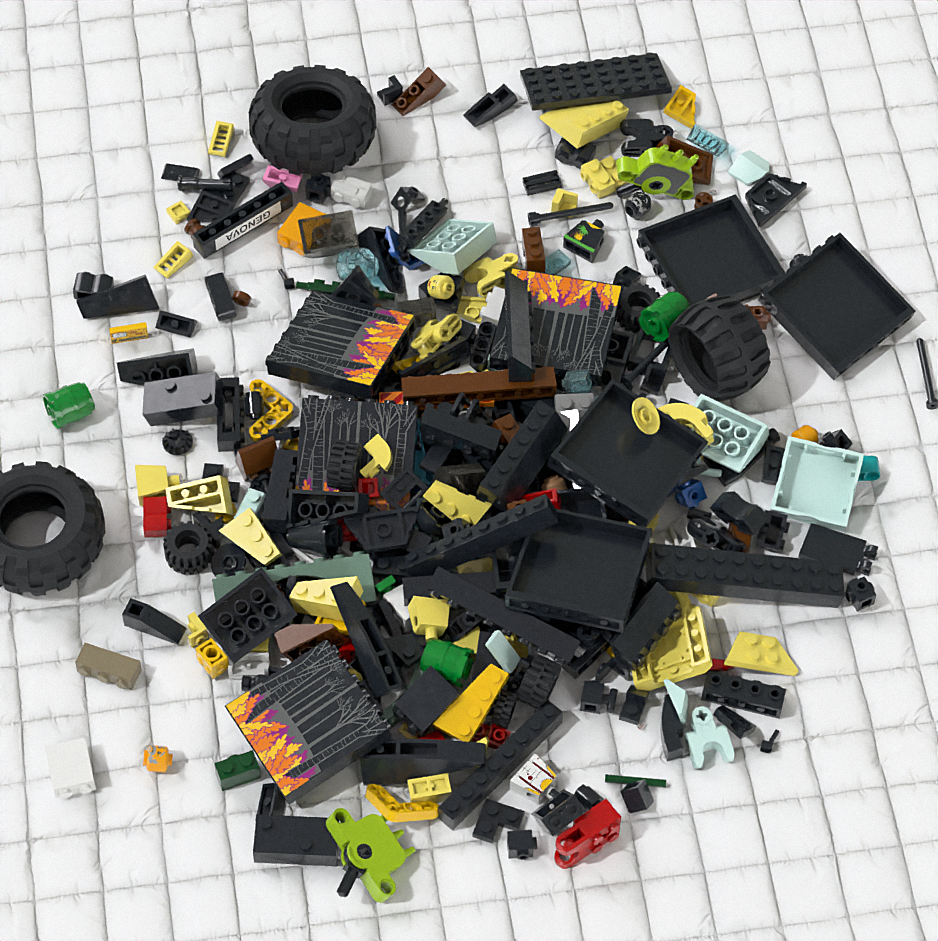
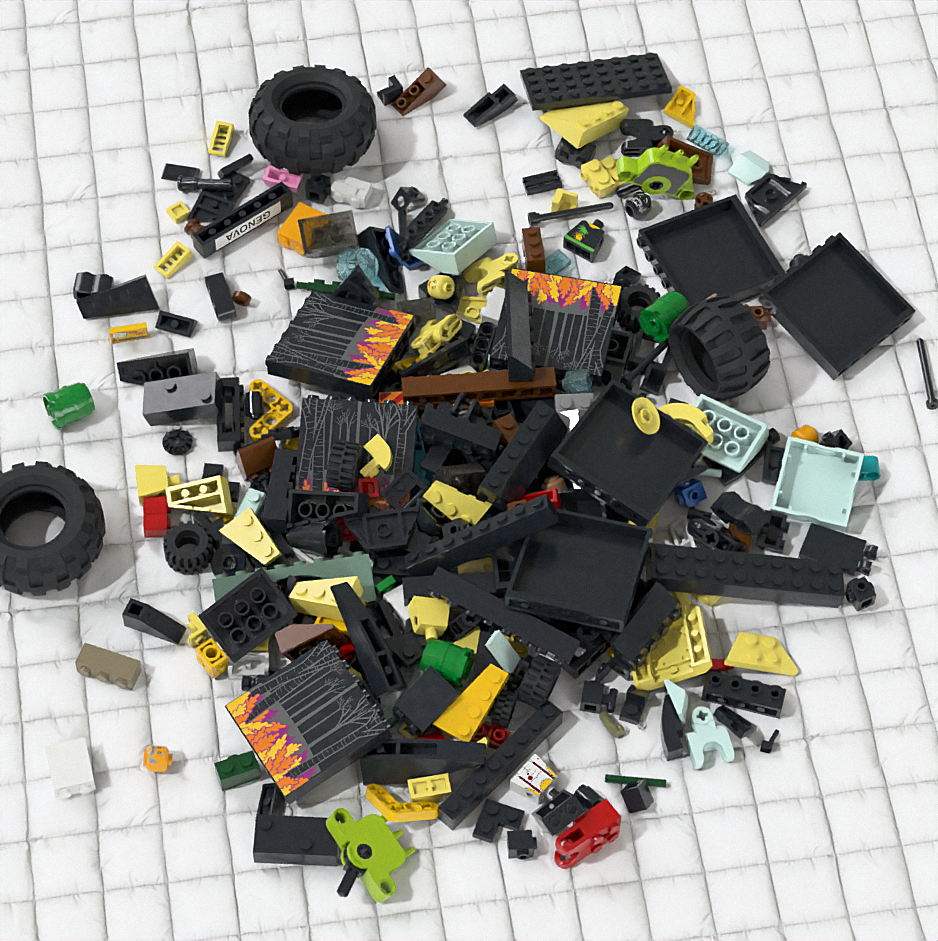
(608, 723): none -> olive arm

